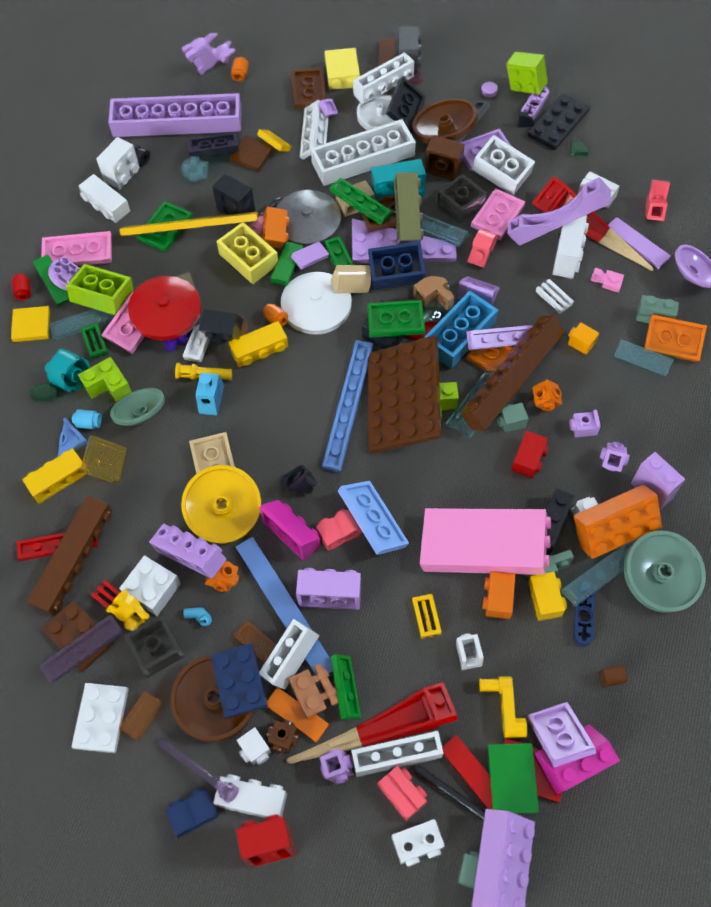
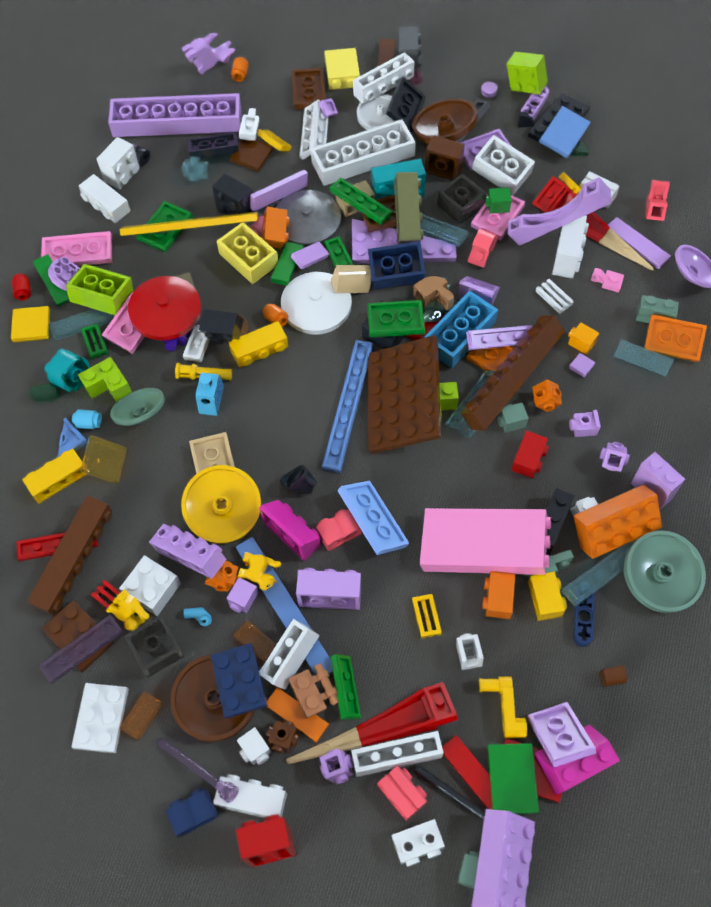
(242, 596): none -> lavender brick
(249, 126): none -> white hinge
(257, 568): none -> yellow animal
(278, 190): none -> lavender tile
(498, 200): none -> green brick
(564, 132): none -> medium blue tile
(570, 183): none -> yellow tile
(582, 365): none -> lavender tile

